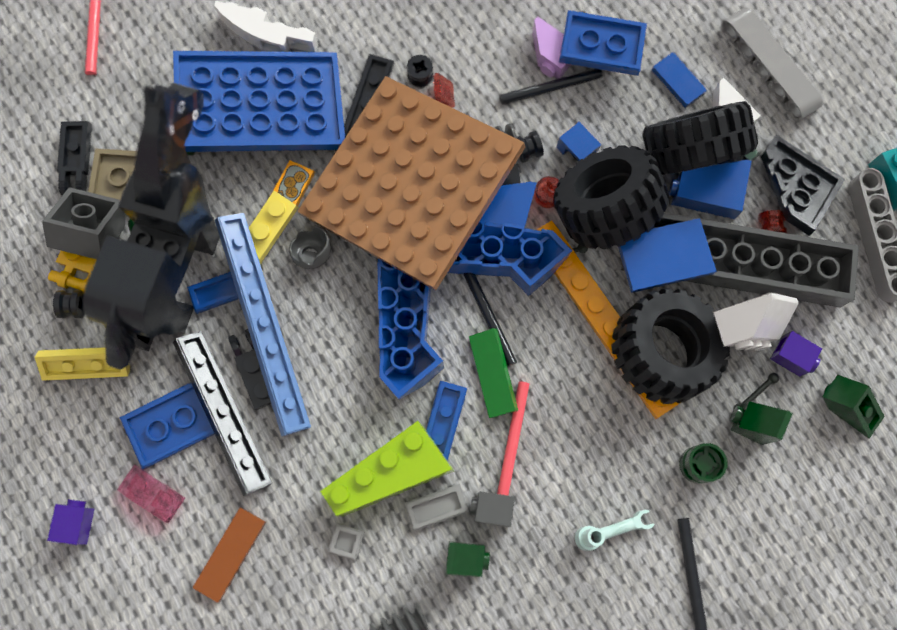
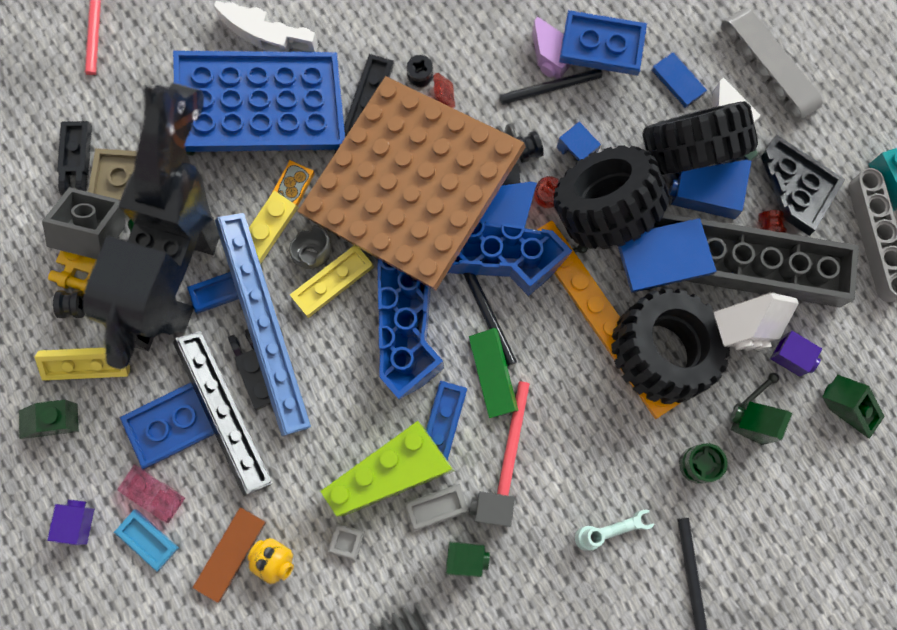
(48, 419): none -> dark green slope
(146, 540): none -> dark azure tile
(270, 561): none -> yellow head
(332, 281): none -> light yellow plate

